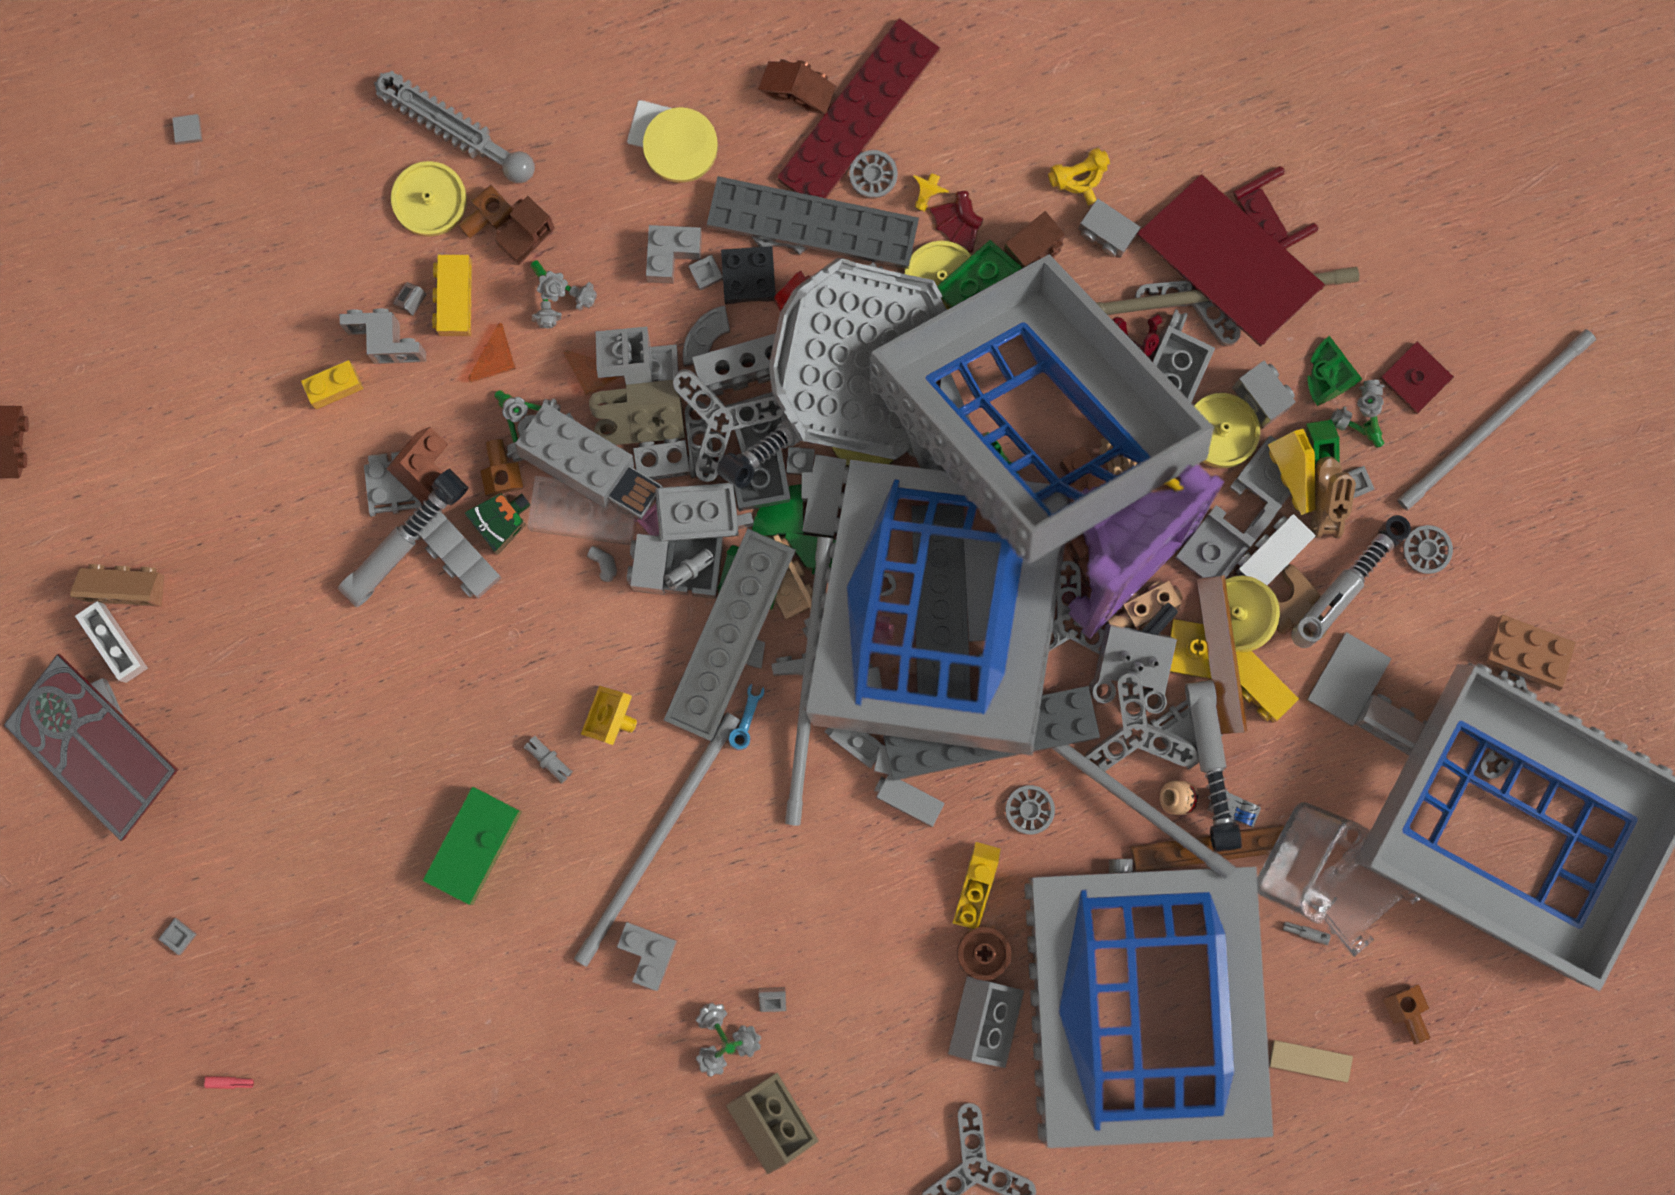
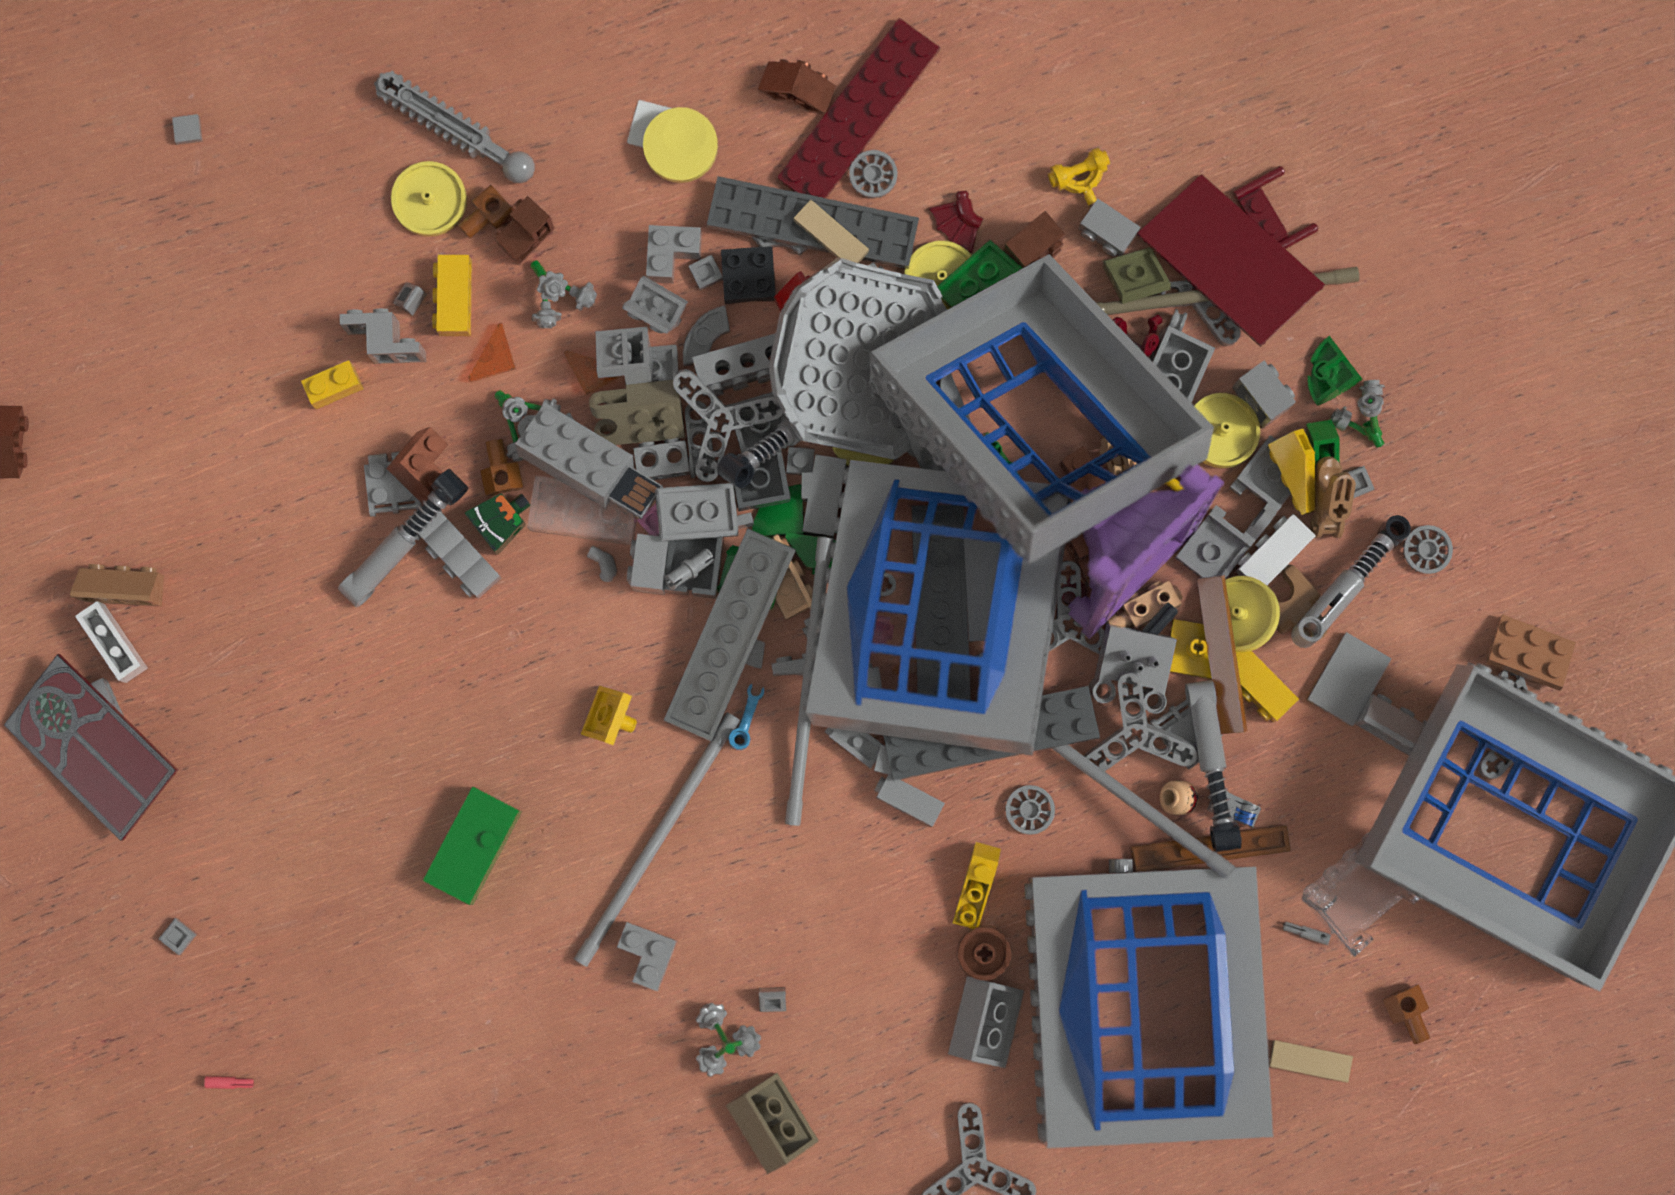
(548, 759): light grey pin -> none
(655, 306): none -> light grey bracket
(830, 233): none -> tan tile
(928, 189): yellow piece -> none
(1136, 275): none -> olive tile
(1300, 857): clear windscreen -> none
(1417, 377): dark red plate -> none
(1419, 489): light grey piece -> none

